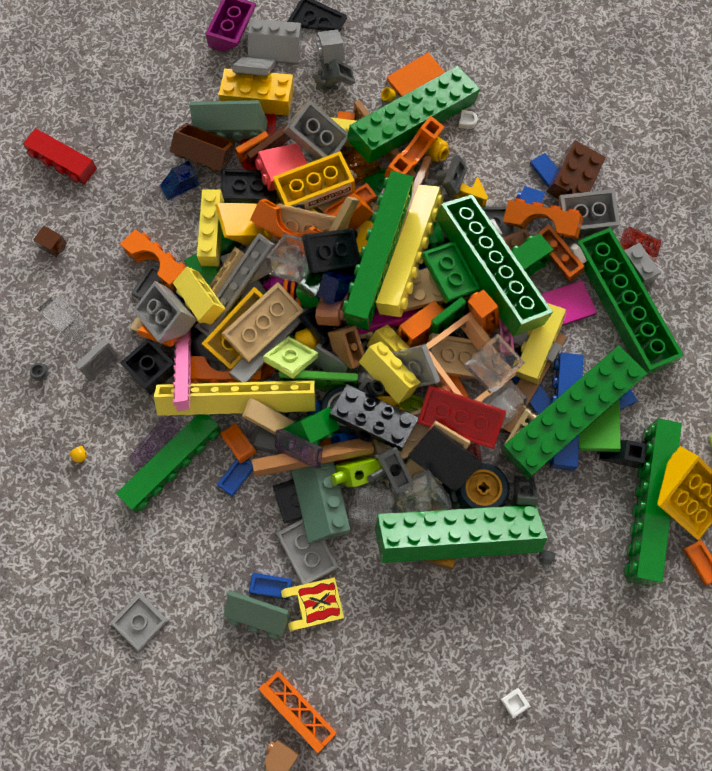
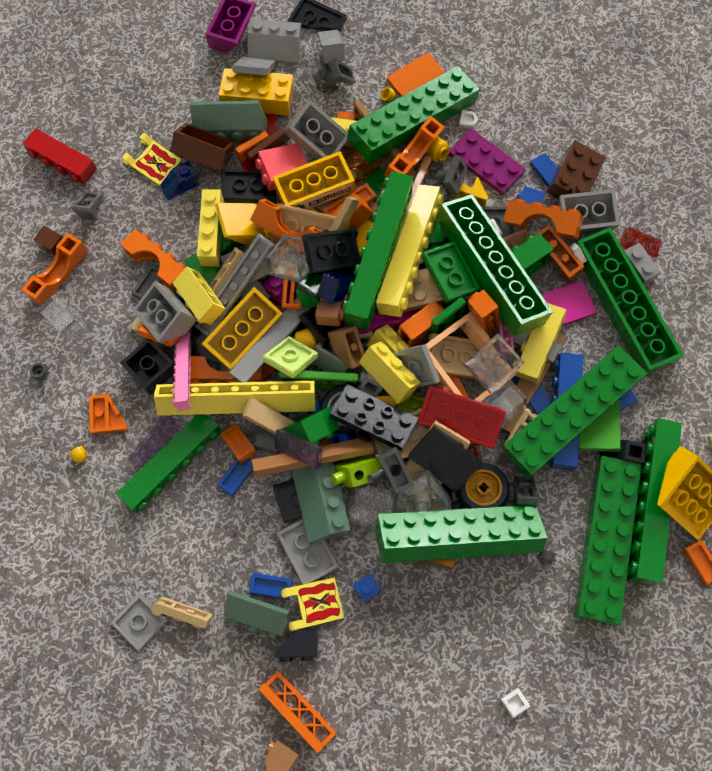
(68, 255): none -> orange arch
(87, 205): none -> flat silver slope
(96, 360): light grey tile -> none
(104, 415): none -> orange wing
(154, 162): none -> flag
(182, 612): none -> tan plate
(262, 322): tan tile -> none
(299, 644): none -> black slope
(366, 588): none -> blue brick
(375, 386): black hinge -> none
(487, 161): none -> magenta plate
(608, 541): none -> green brick

